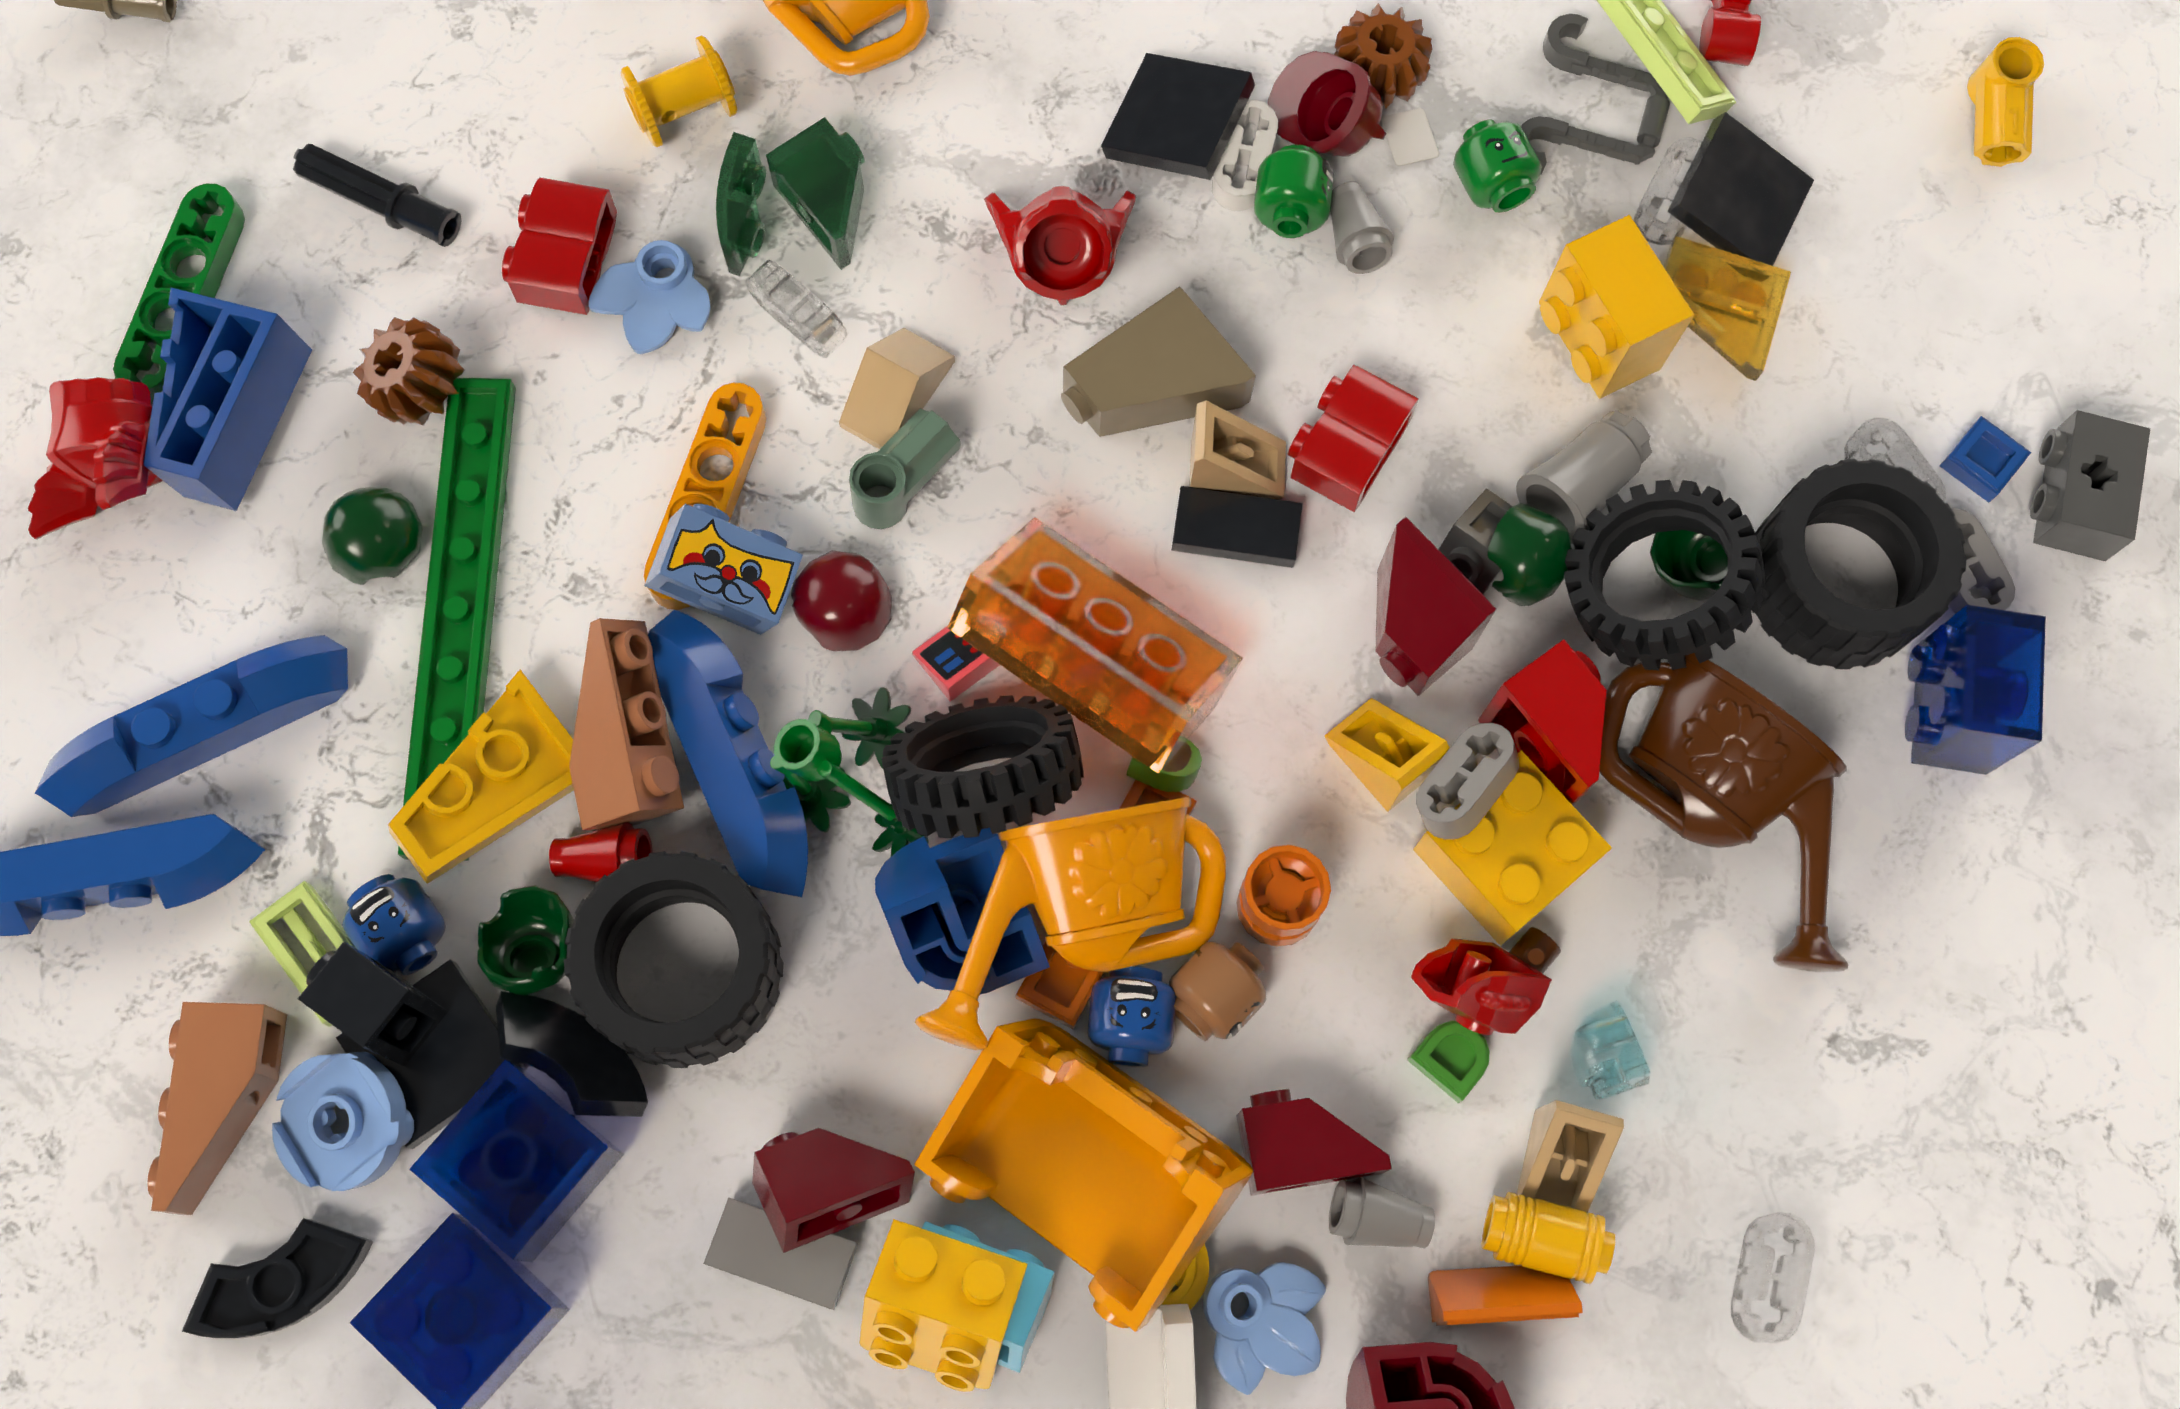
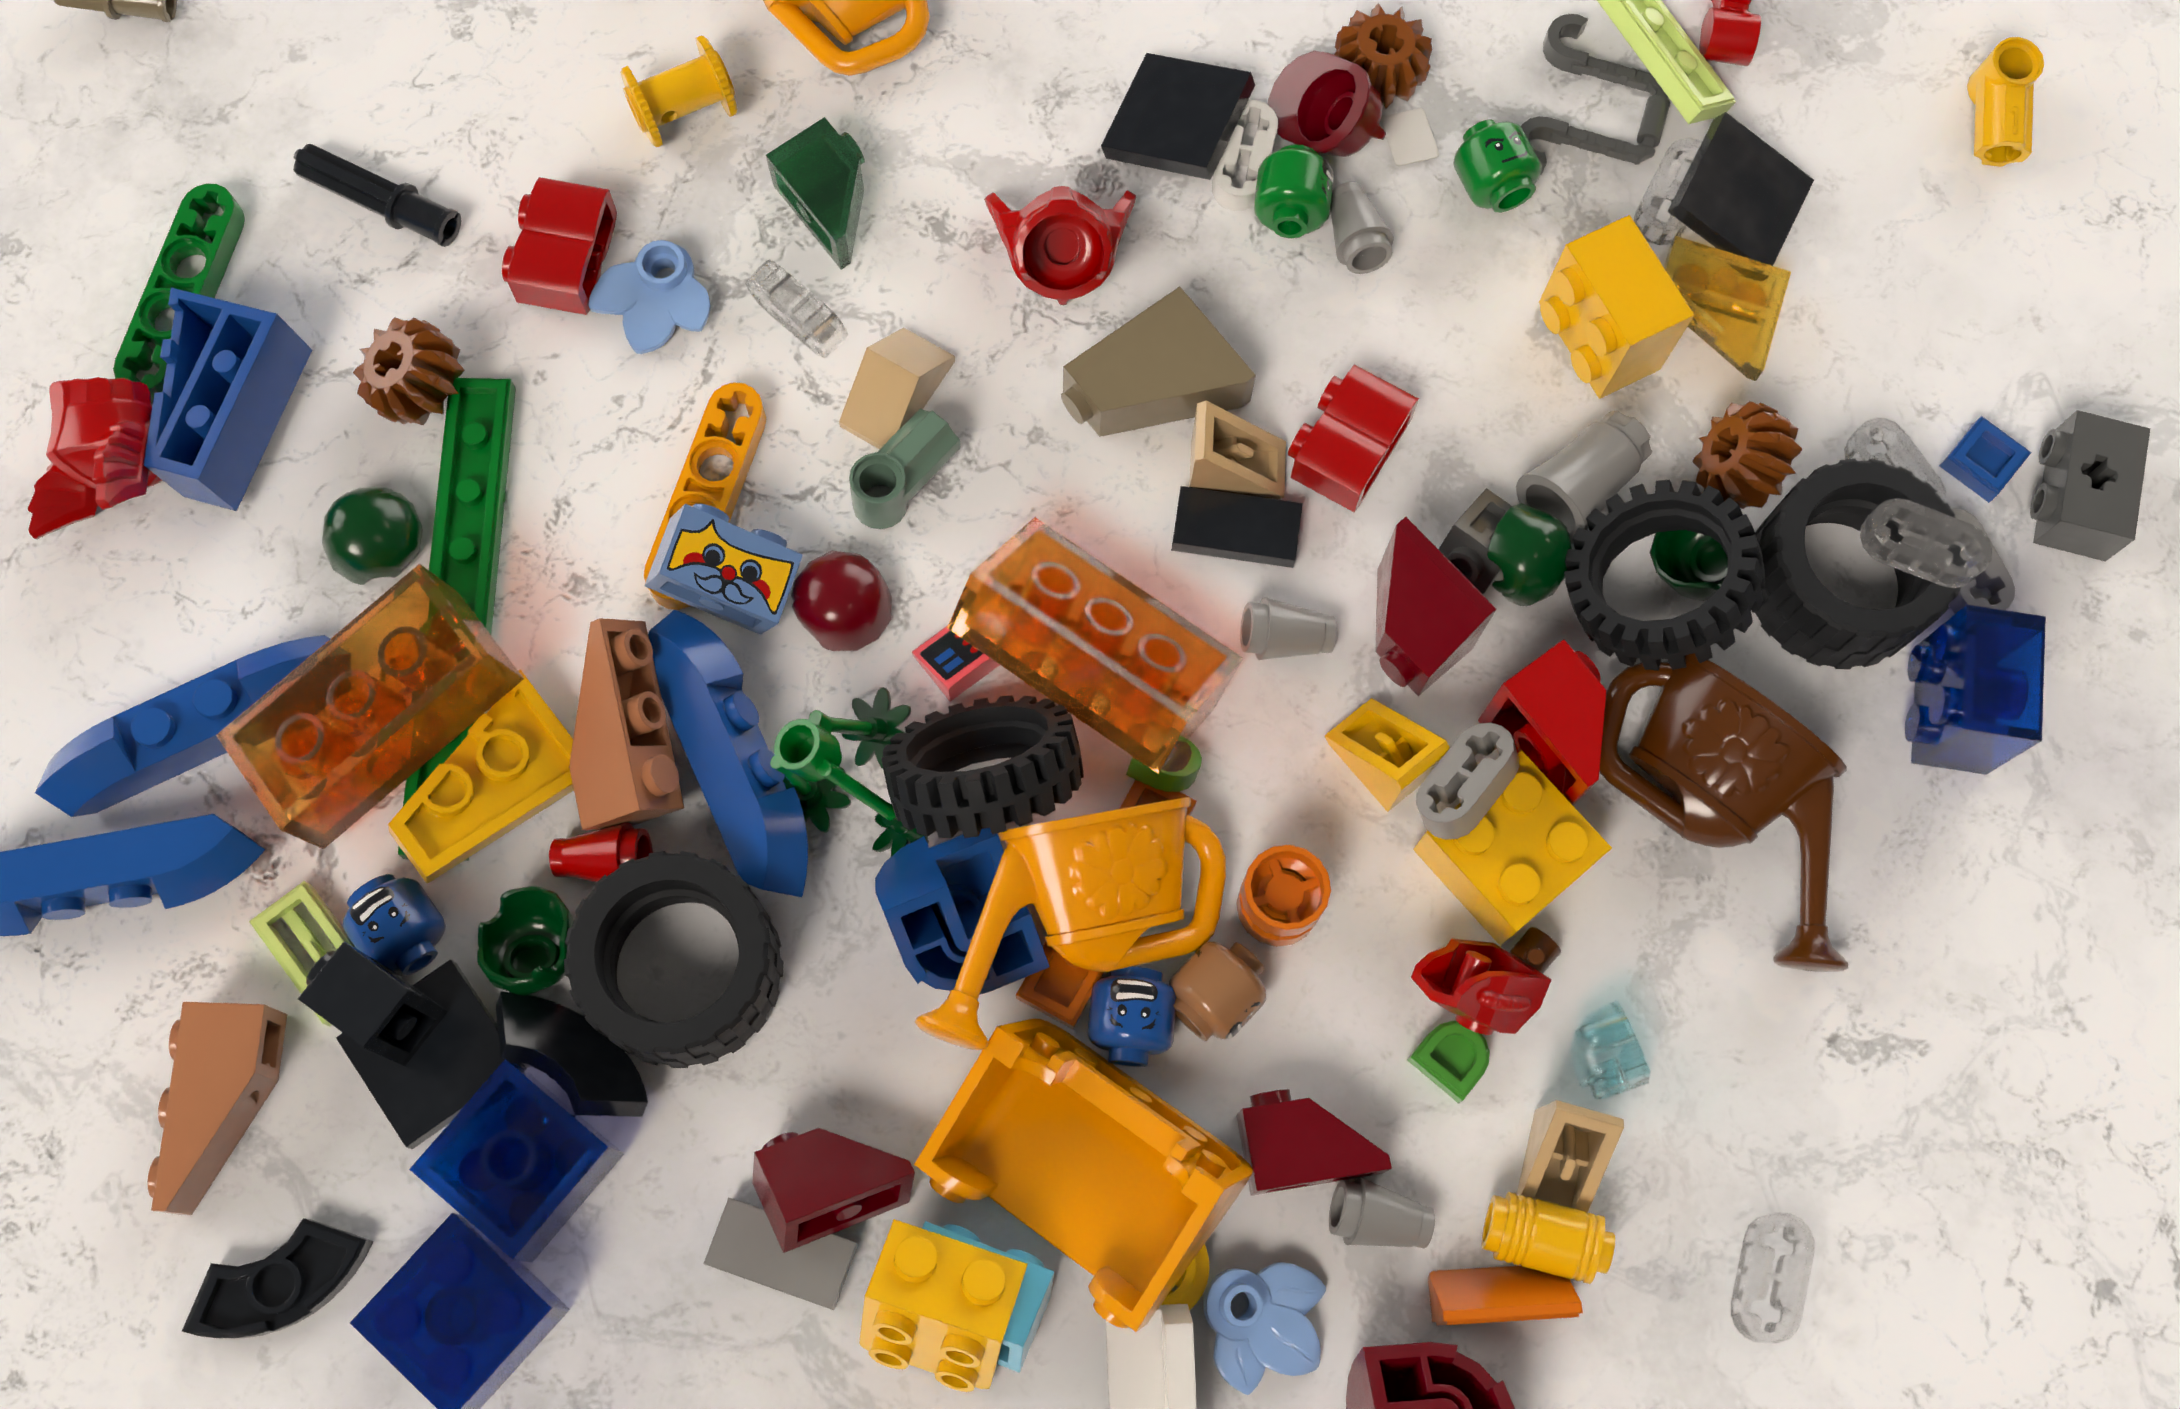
(369, 708): none -> clear orange brick
(376, 1121): light blue plate -> none
(736, 207): clear green slope -> none
(1284, 630): none -> light grey cone
(1747, 454): none -> dark orange gear
(1926, 543): none -> clear beam

